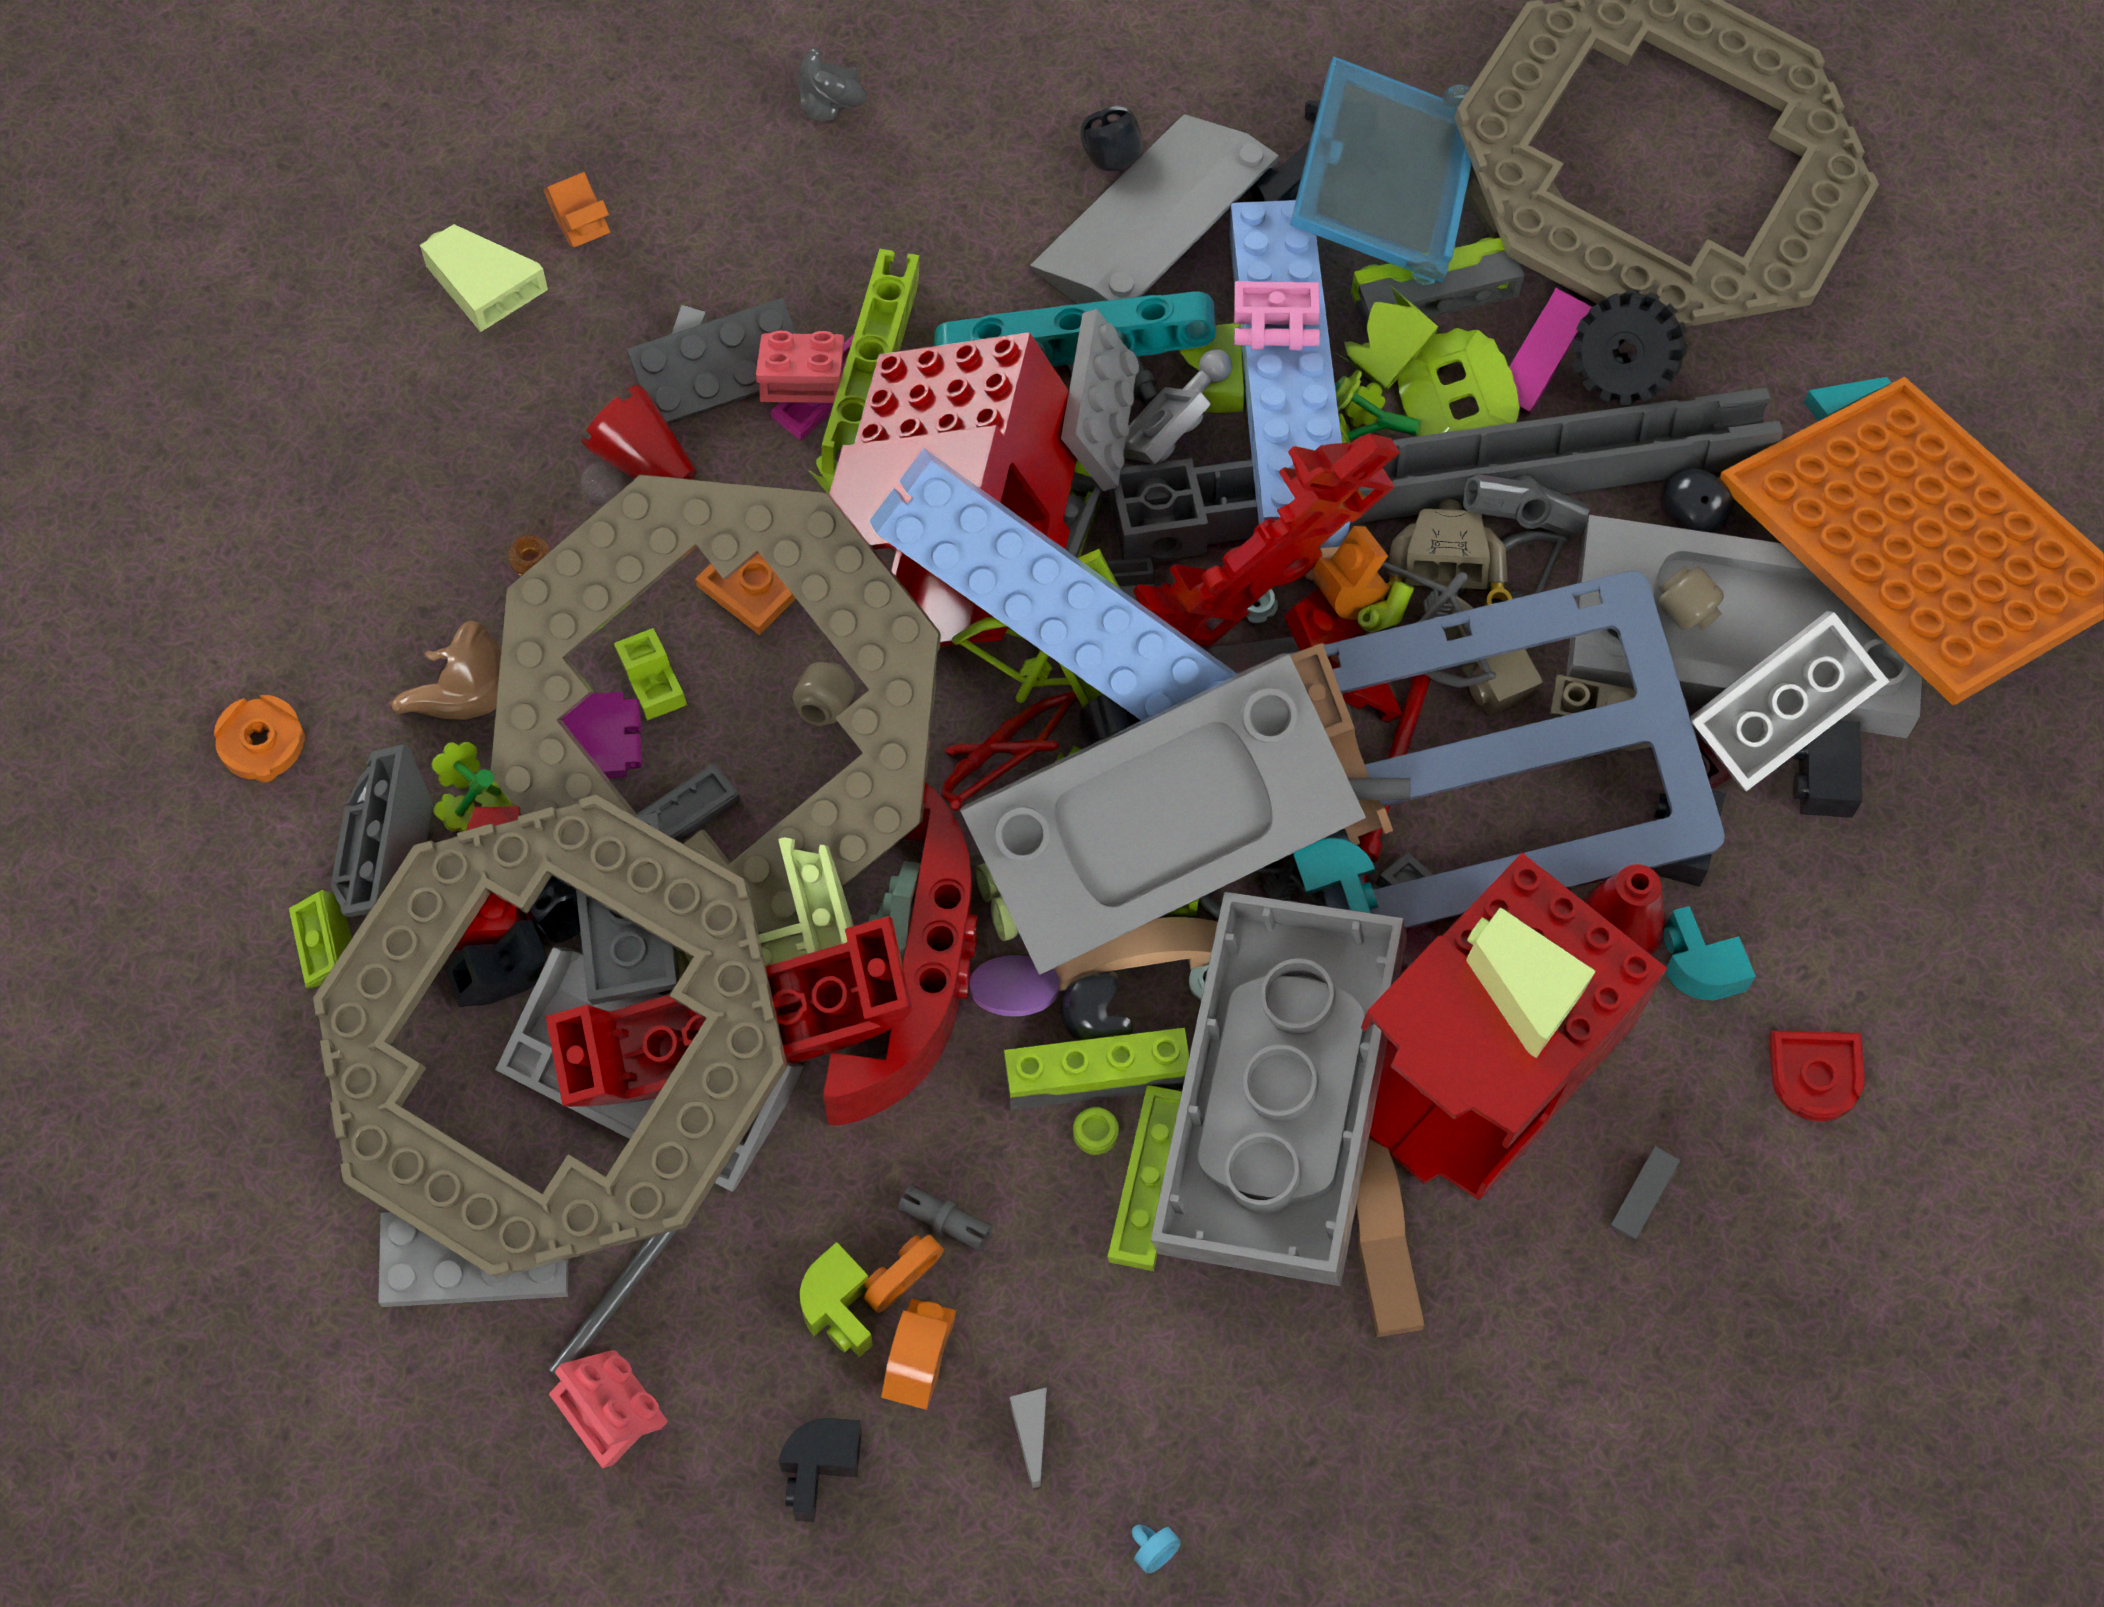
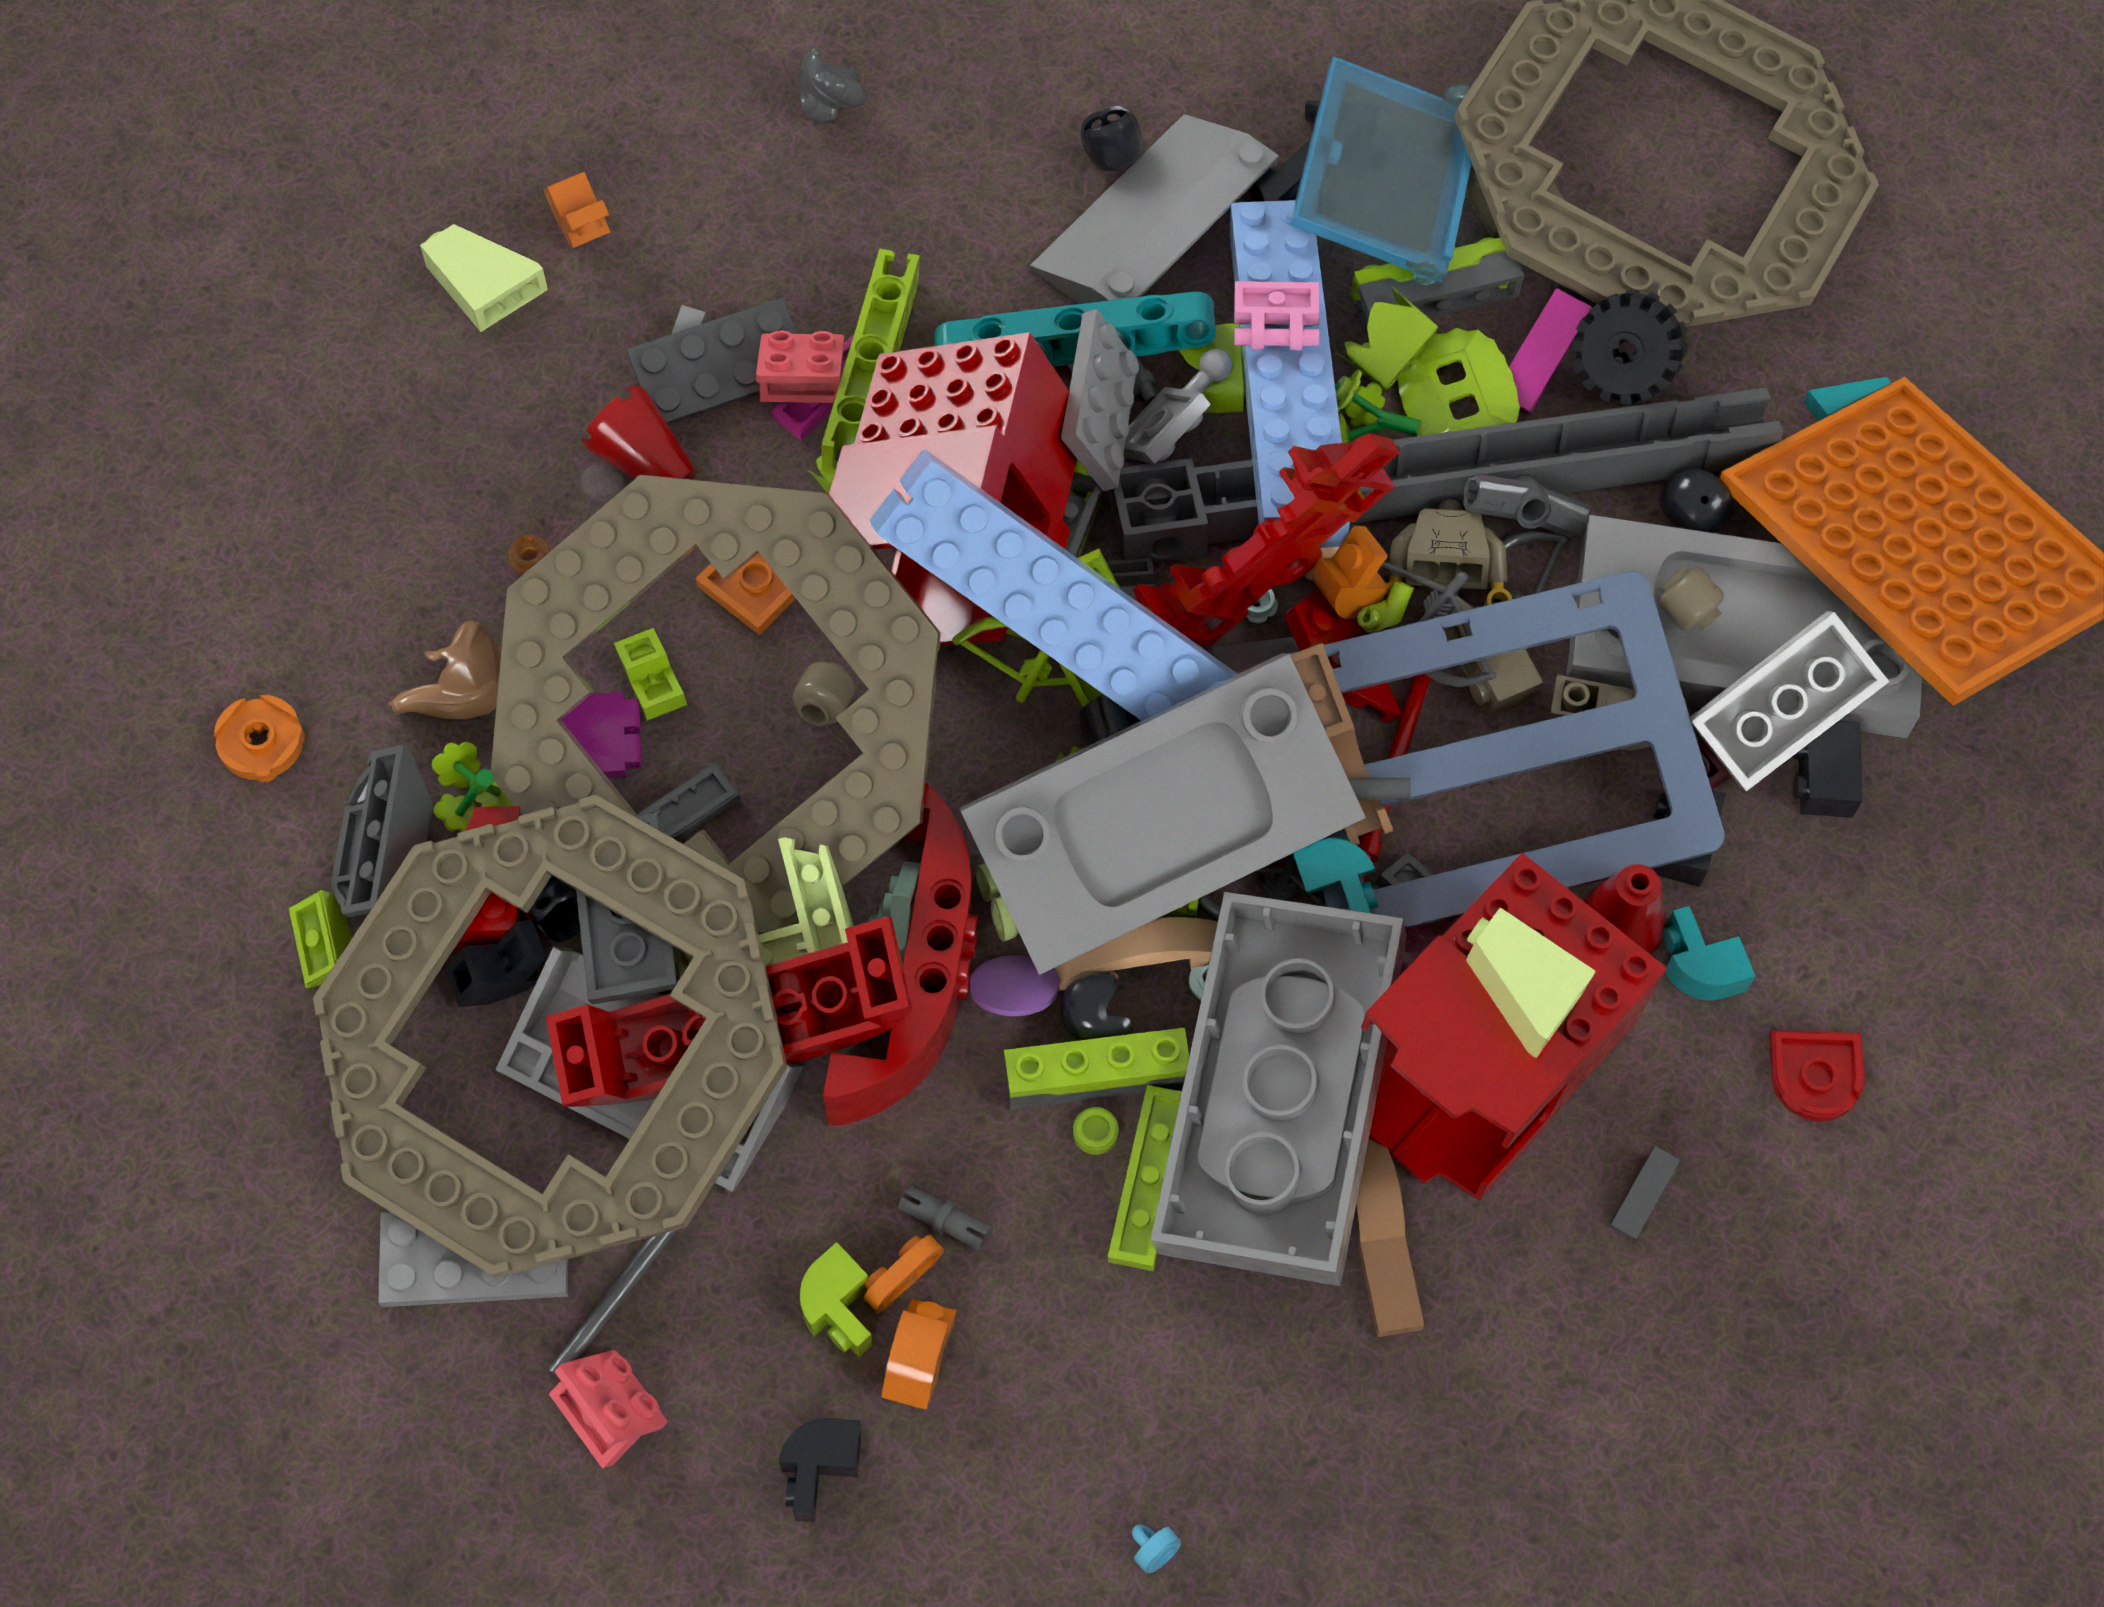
(999, 743): red piece -> none
(1029, 1419): light grey piece -> none

